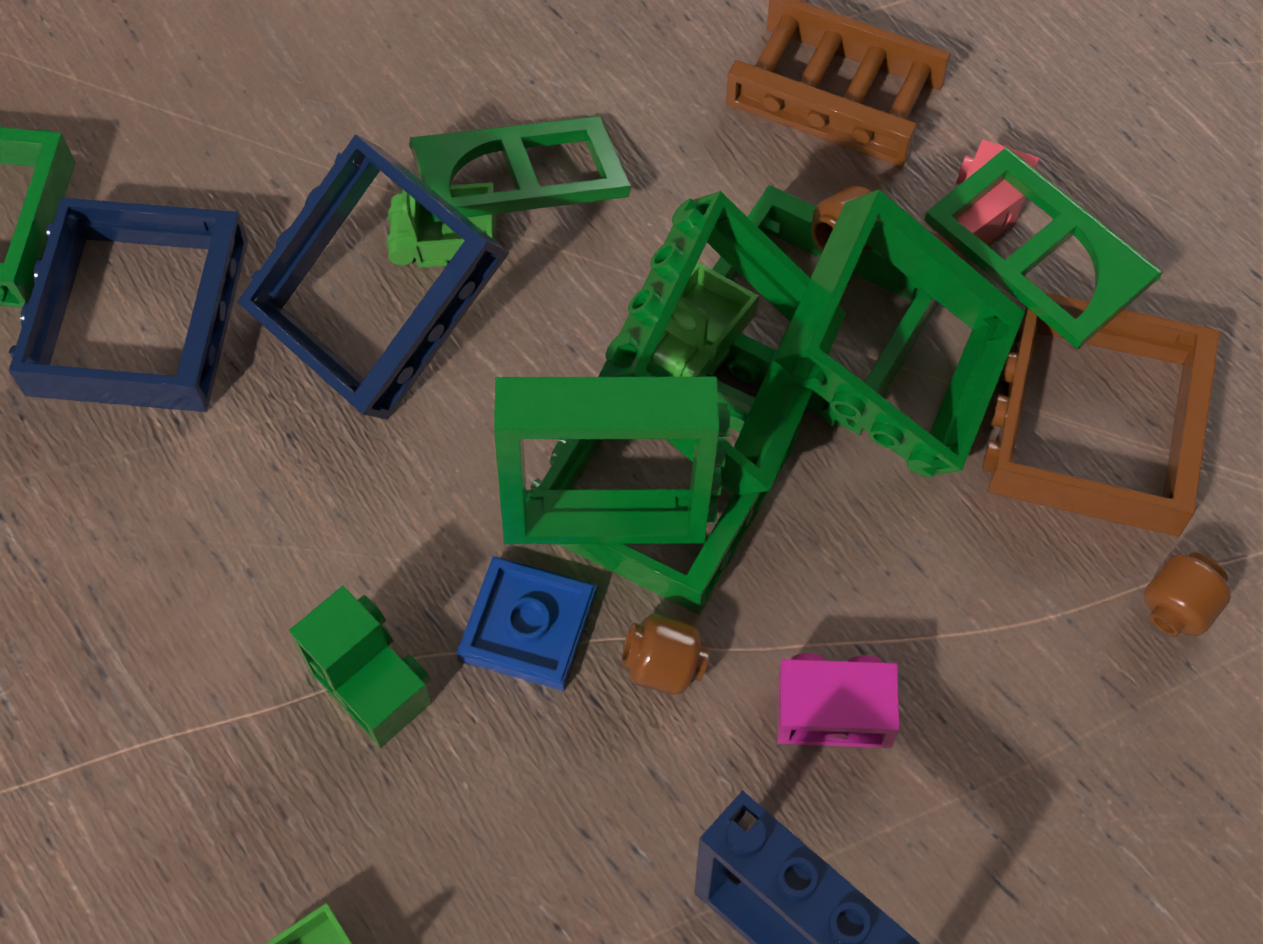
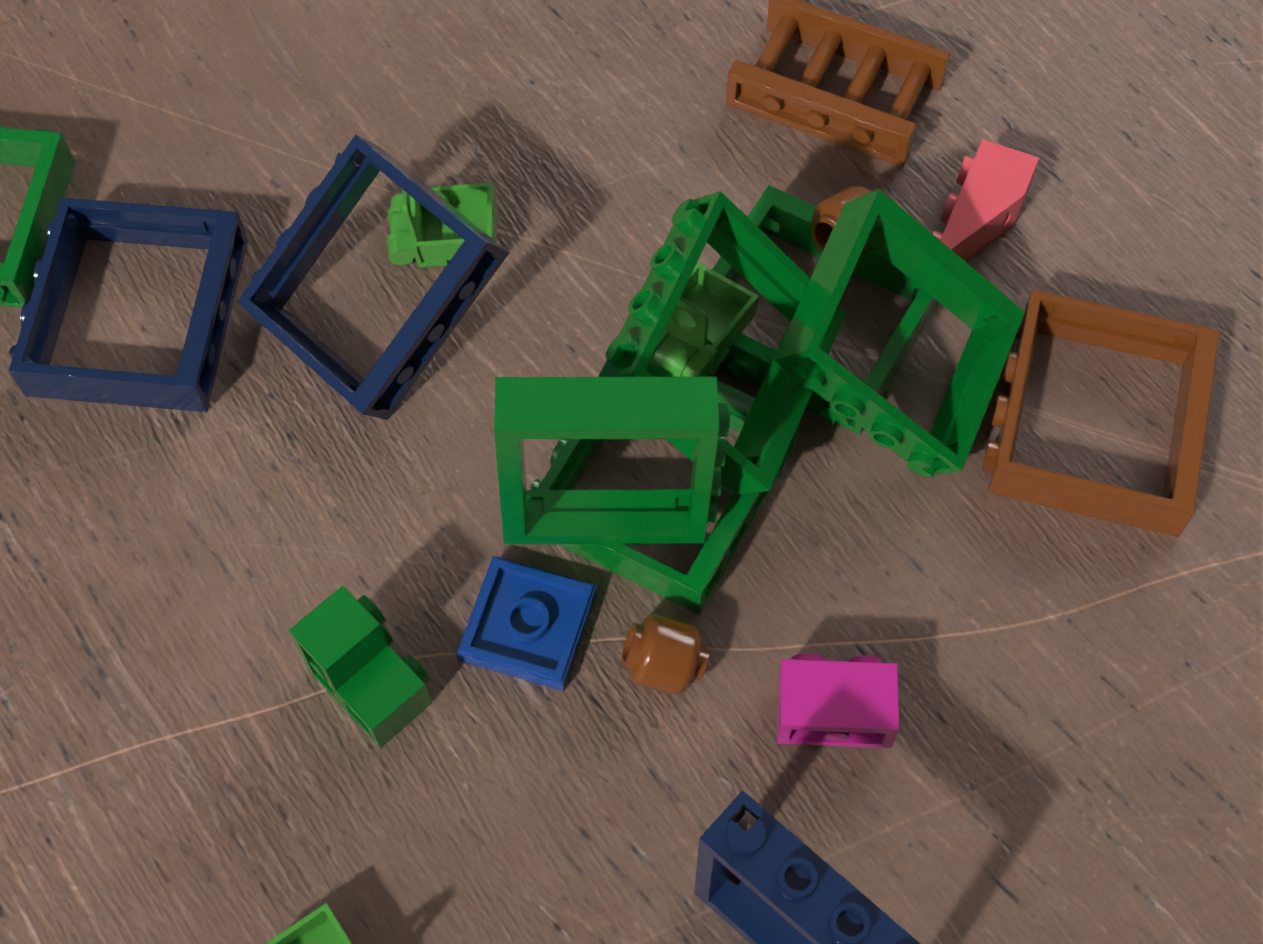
(445, 154): green window -> none
(1119, 269): green window -> none
(1187, 595): dark orange head -> none

